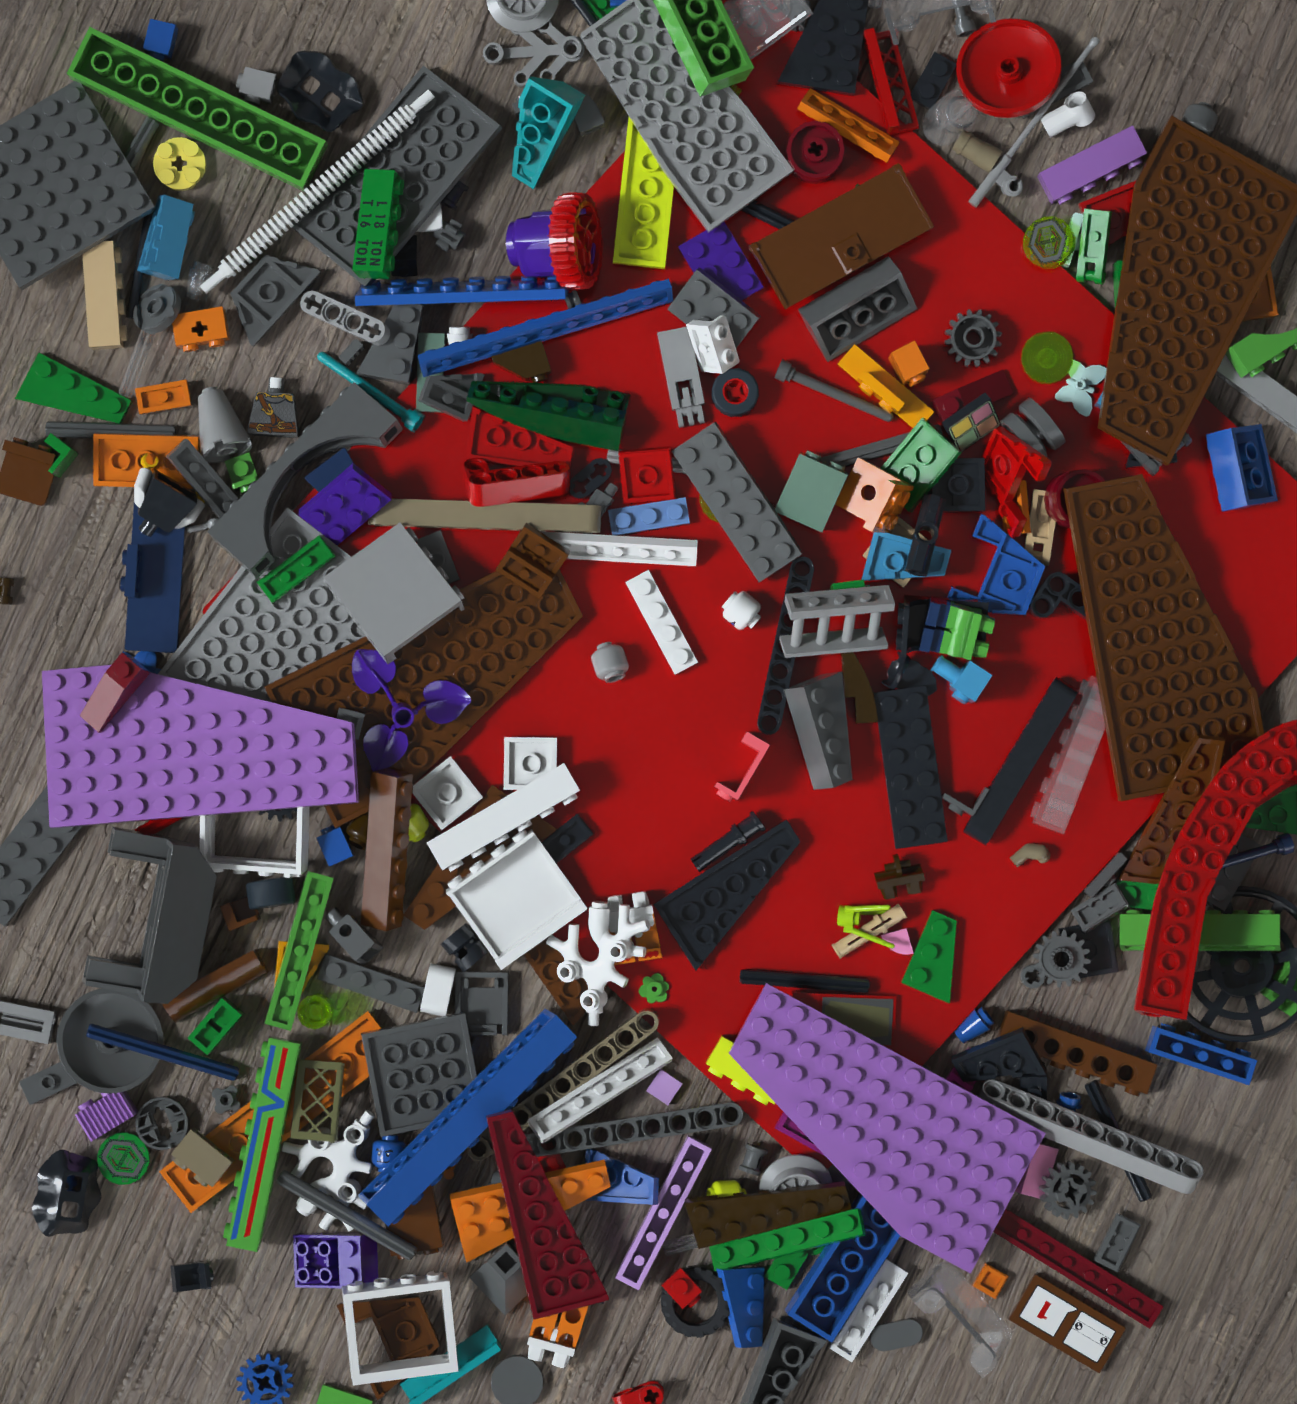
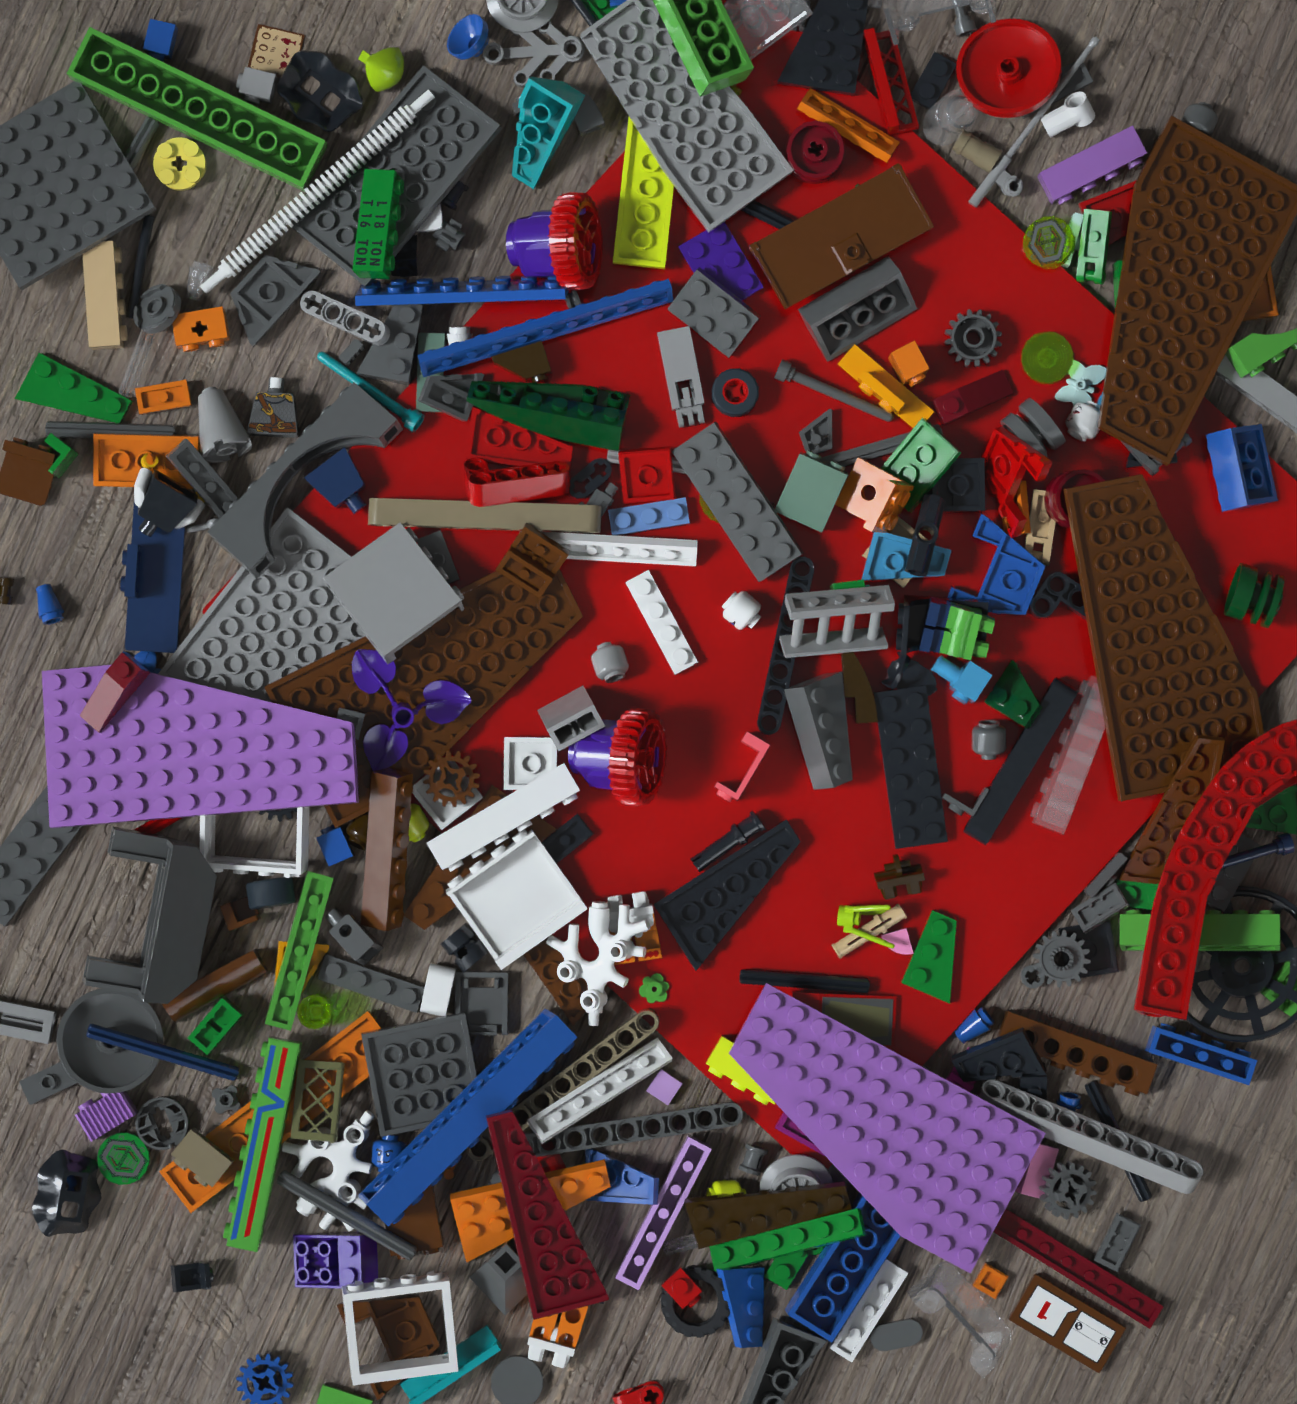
(49, 608): none -> blue cone
(166, 238): dark azure wedge -> none
(242, 472): bright green bracket -> none
(274, 49): none -> tan sticker
(296, 569): green tile -> none
(345, 504): dark purple plate -> none
(383, 68): none -> lime piece
(443, 763): none -> reddish brown gear
(468, 37): none -> blue piece
(570, 718): none -> light grey brick
(624, 757): none -> red piece
(713, 345): white bracket -> none
(818, 434): none -> dark grey piece
(972, 422): tile -> none
(989, 739): none -> dark grey head
(1014, 697): none -> dark green wing
(1031, 851): dark tan arm -> none
(1083, 421): none -> white head
(1254, 595): none -> dark green wheel

